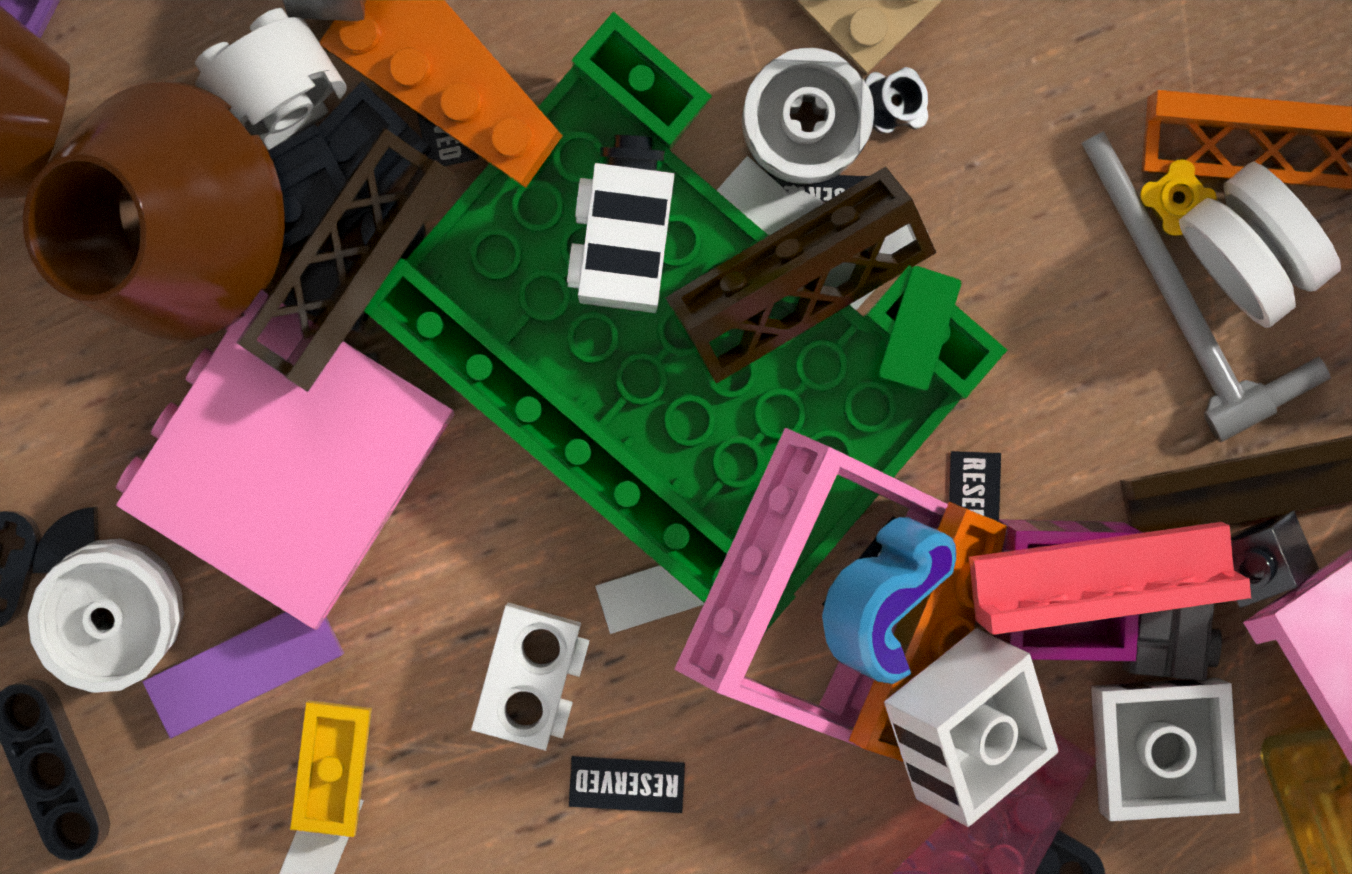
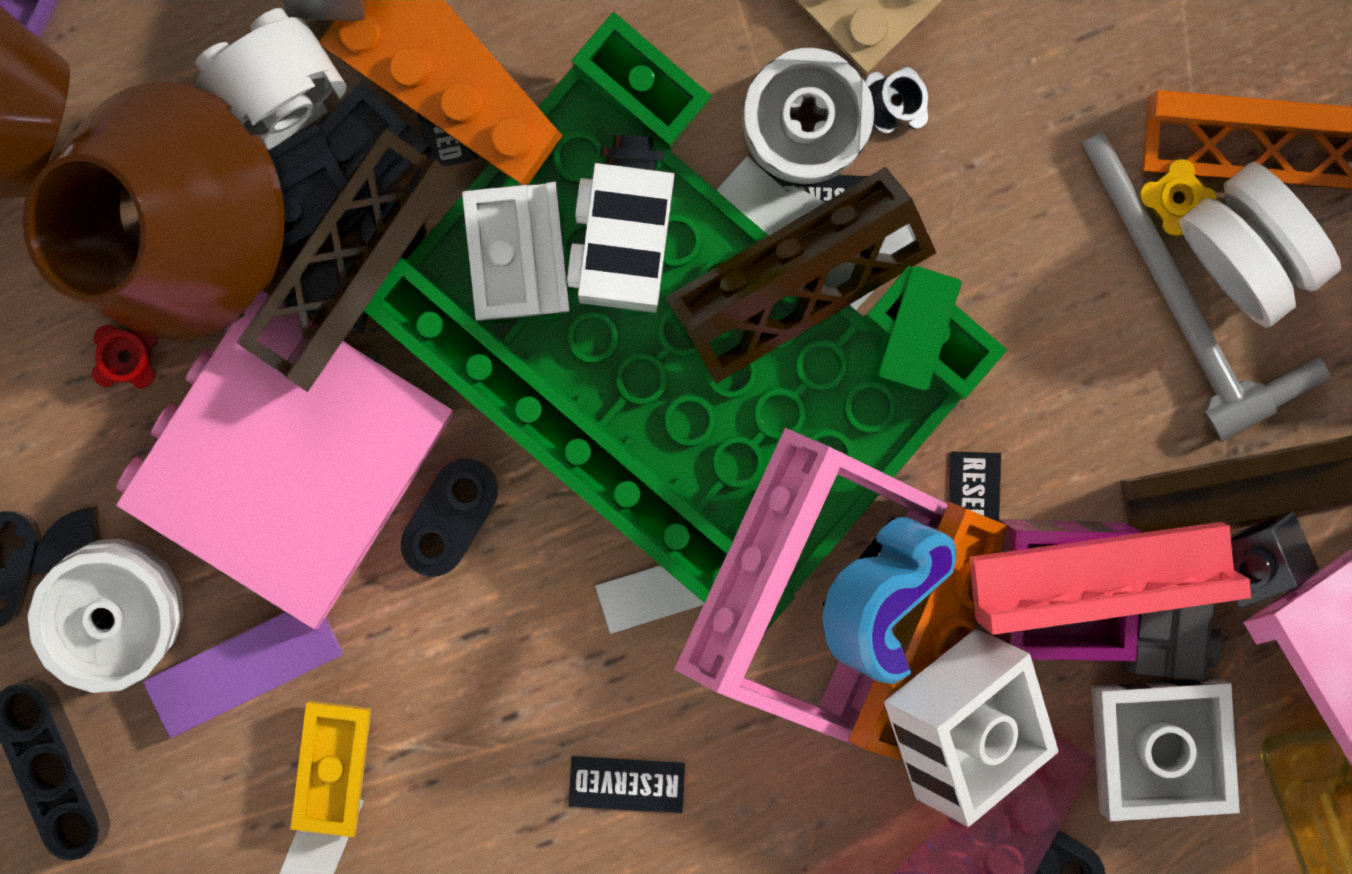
(111, 369): none -> red plate
(448, 517): none -> black plate
(514, 672): white brick -> none
(515, 251): none -> white plate

